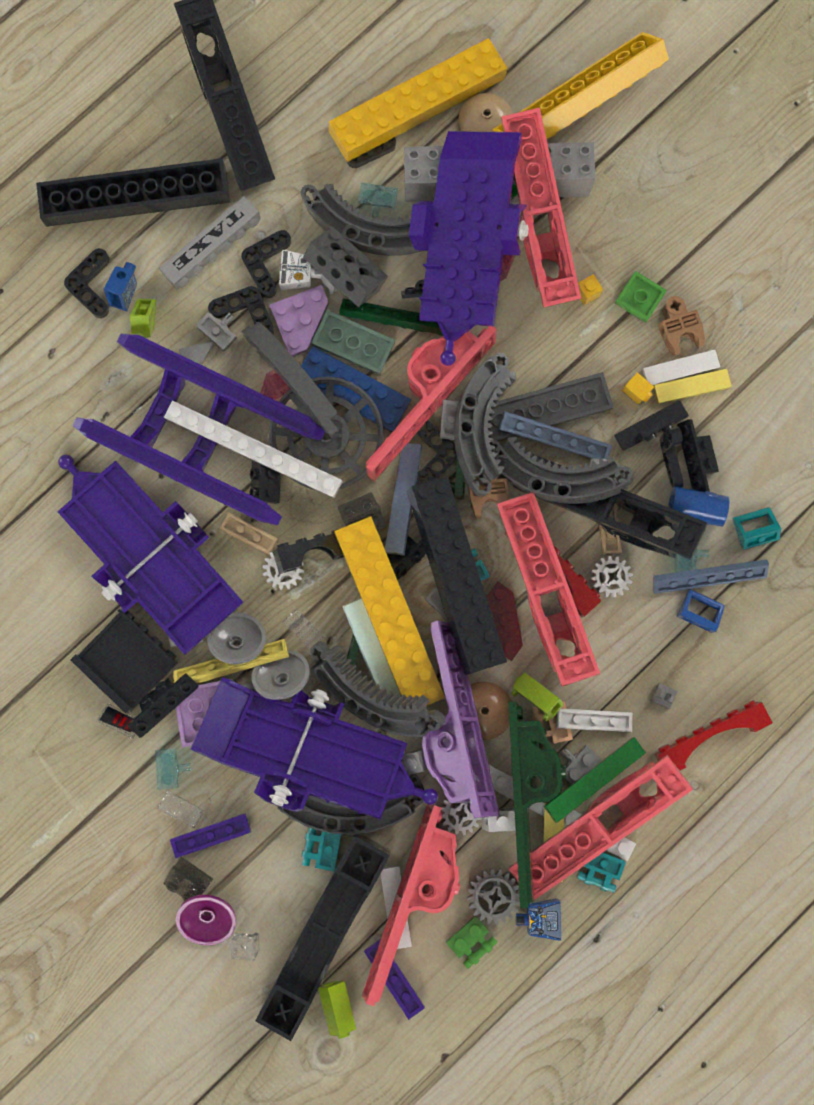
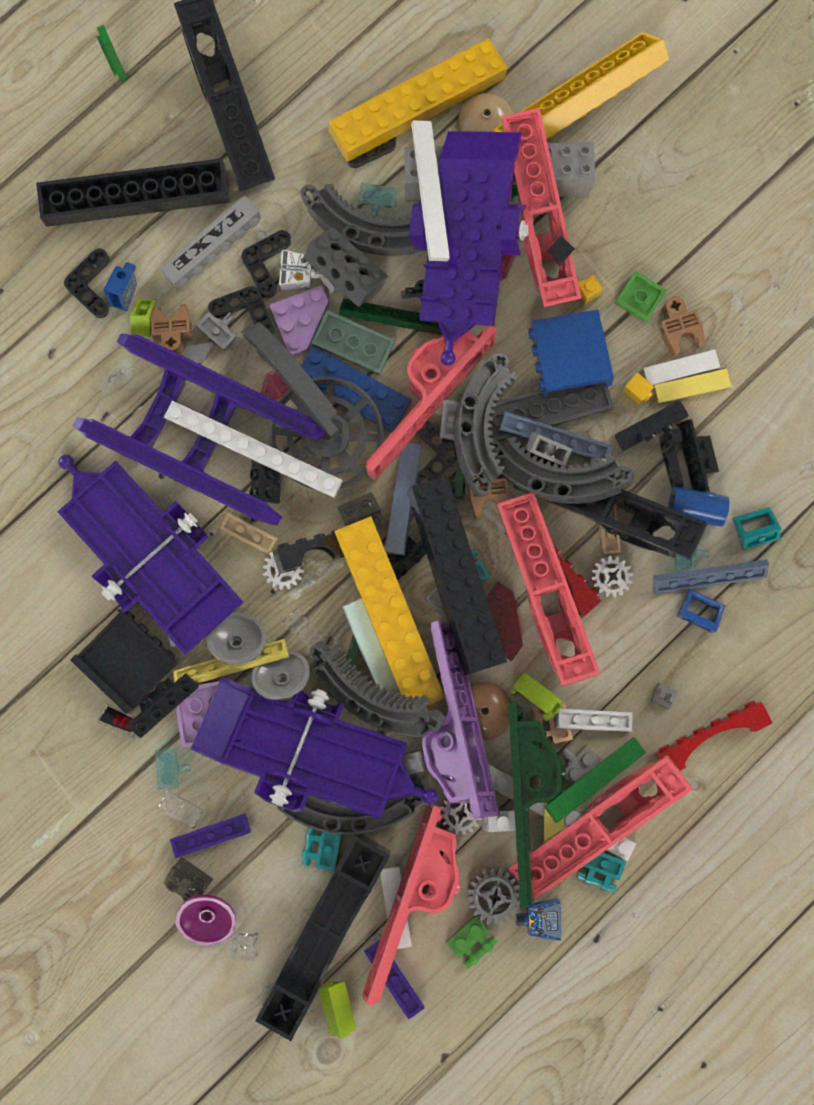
(110, 53): none -> green plate
(171, 330): none -> medium nougat piece
(430, 191): none -> white tile
(548, 448): none -> light grey brick
(561, 250): none -> black tile
(570, 351): none -> blue panel

